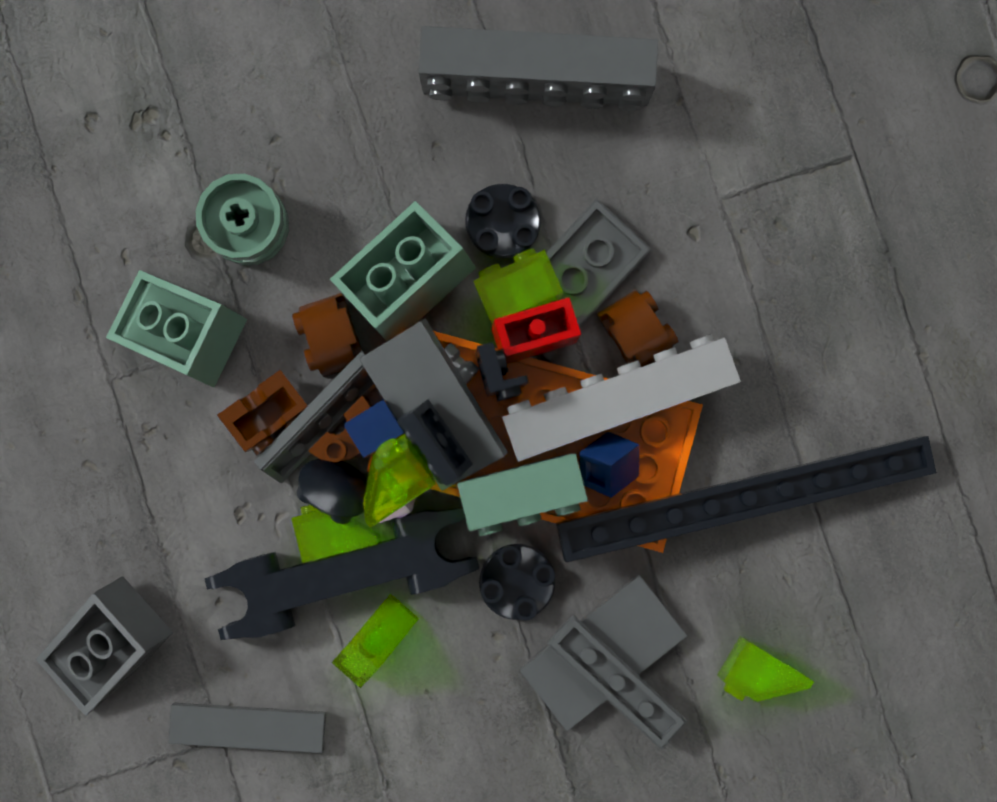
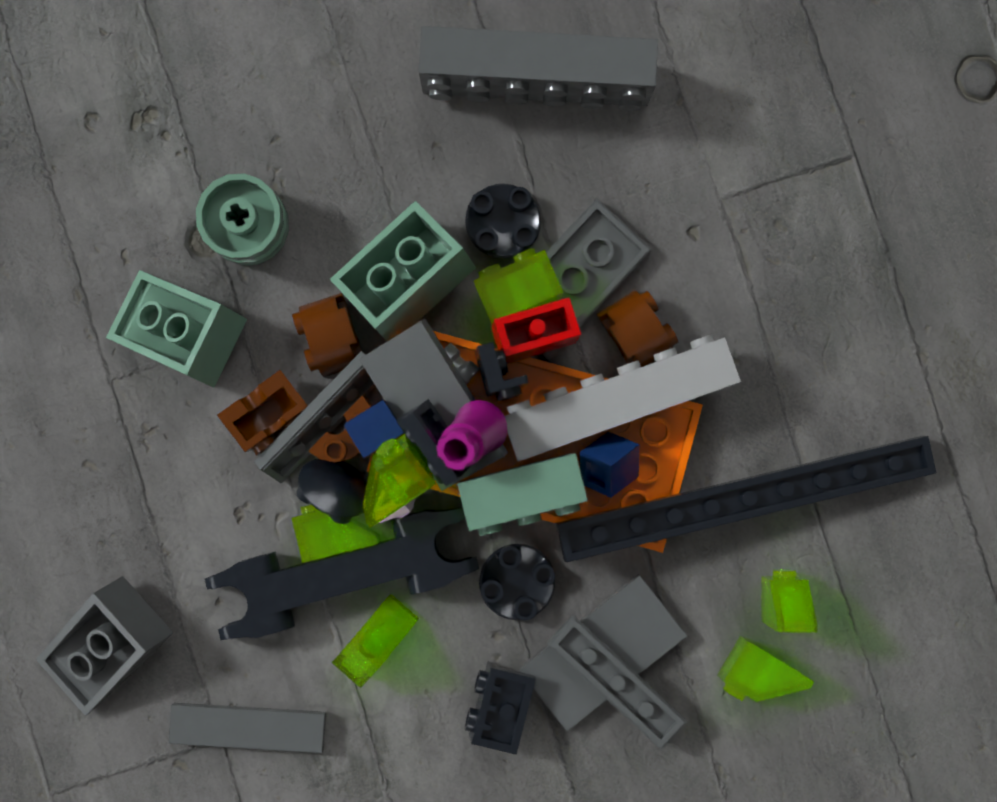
(473, 433): none -> magenta plant
(500, 708): none -> black bracket
(787, 602): none -> clear neon green slope

